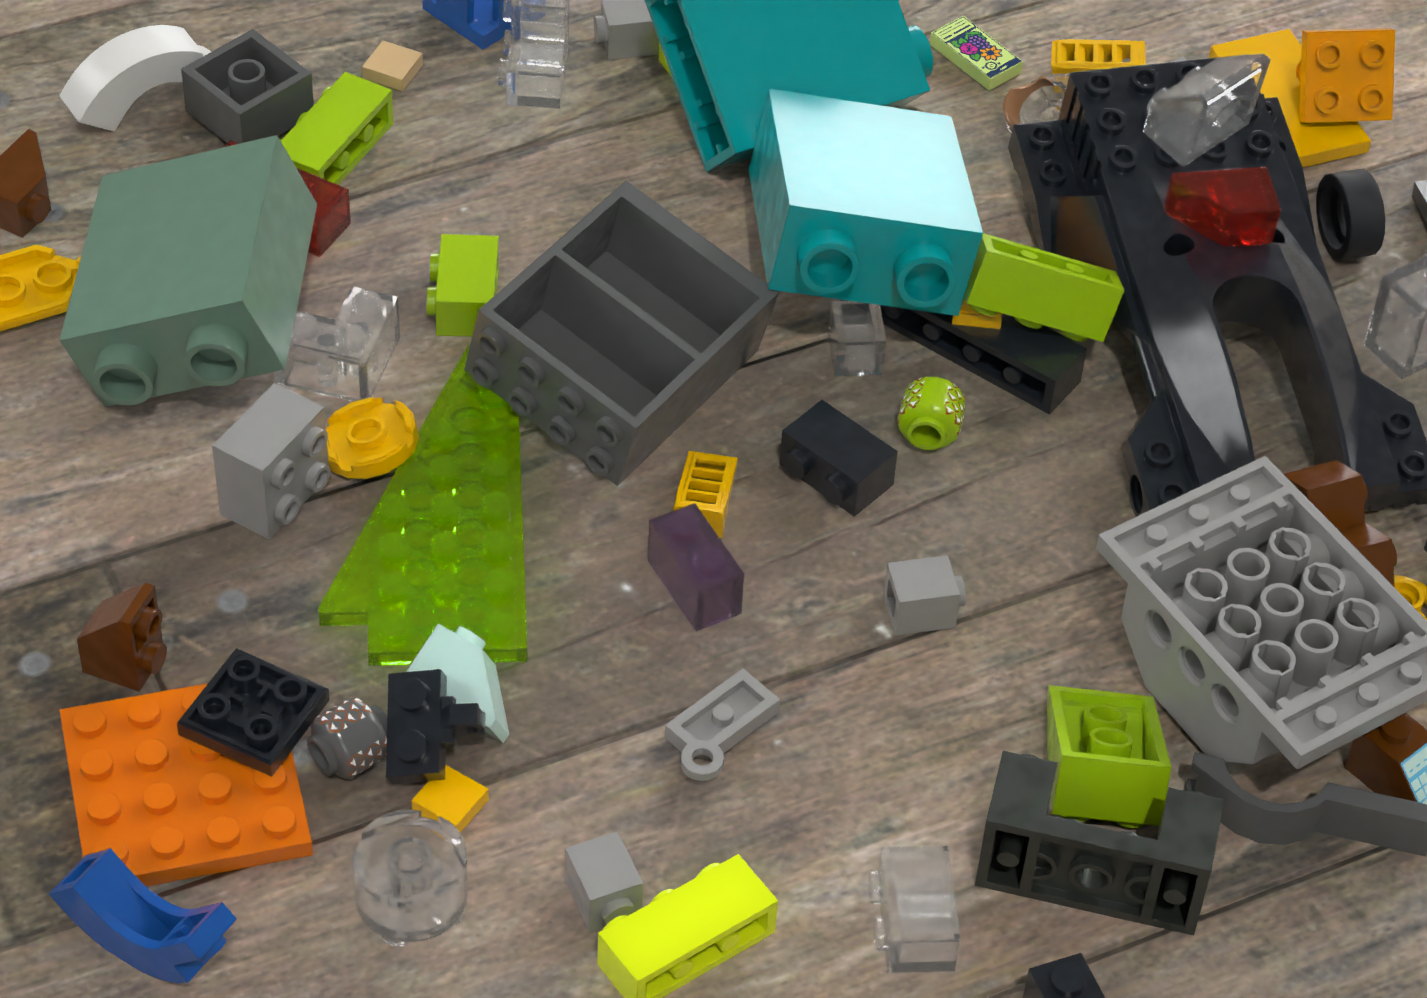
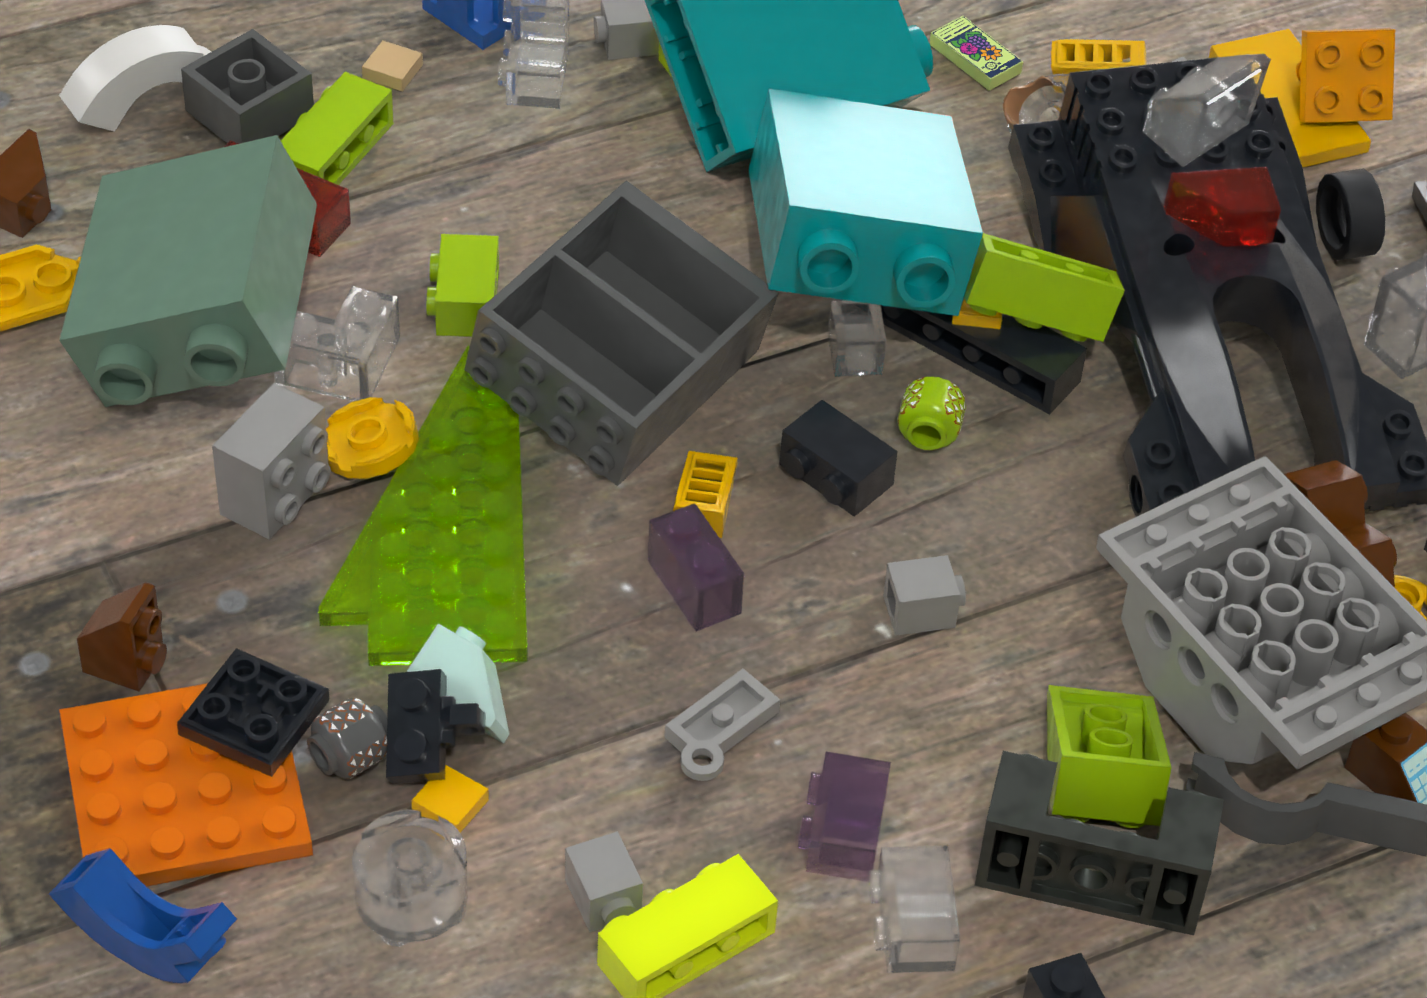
(846, 816): none -> clear purple brick

